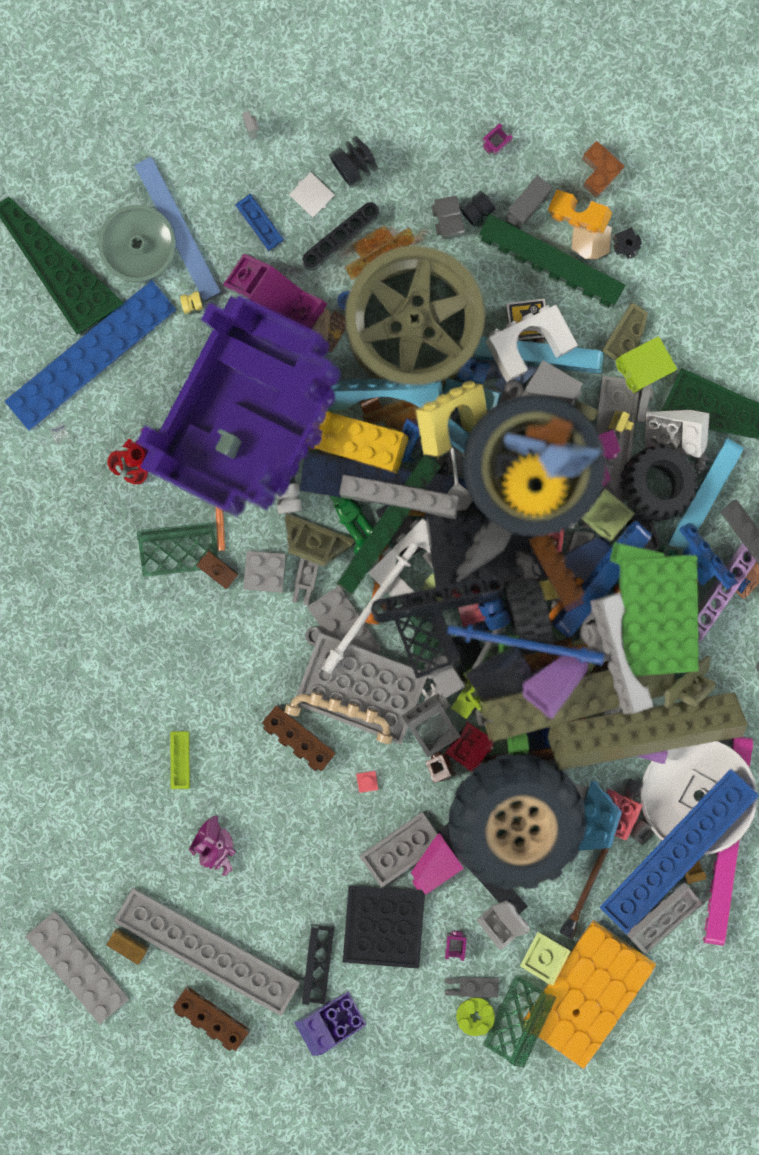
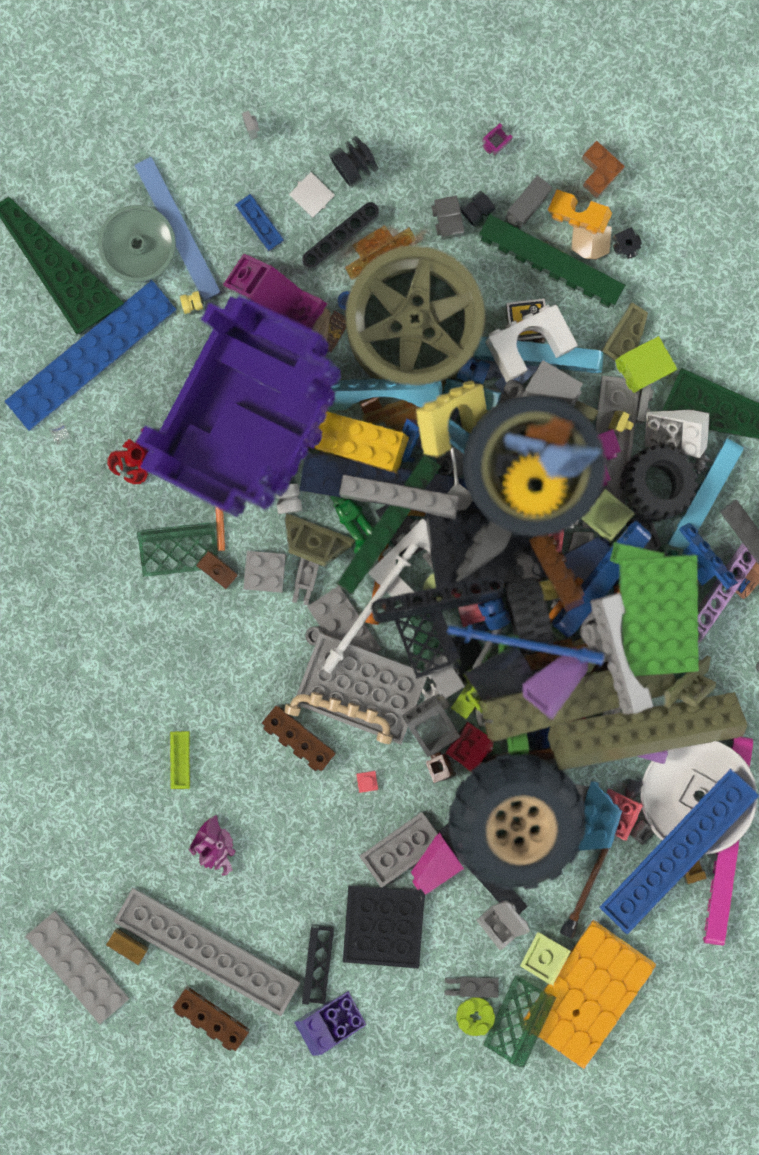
(228, 444): sand green panel -> none
(455, 945): magenta window -> none
(664, 918): light grey plate -> none

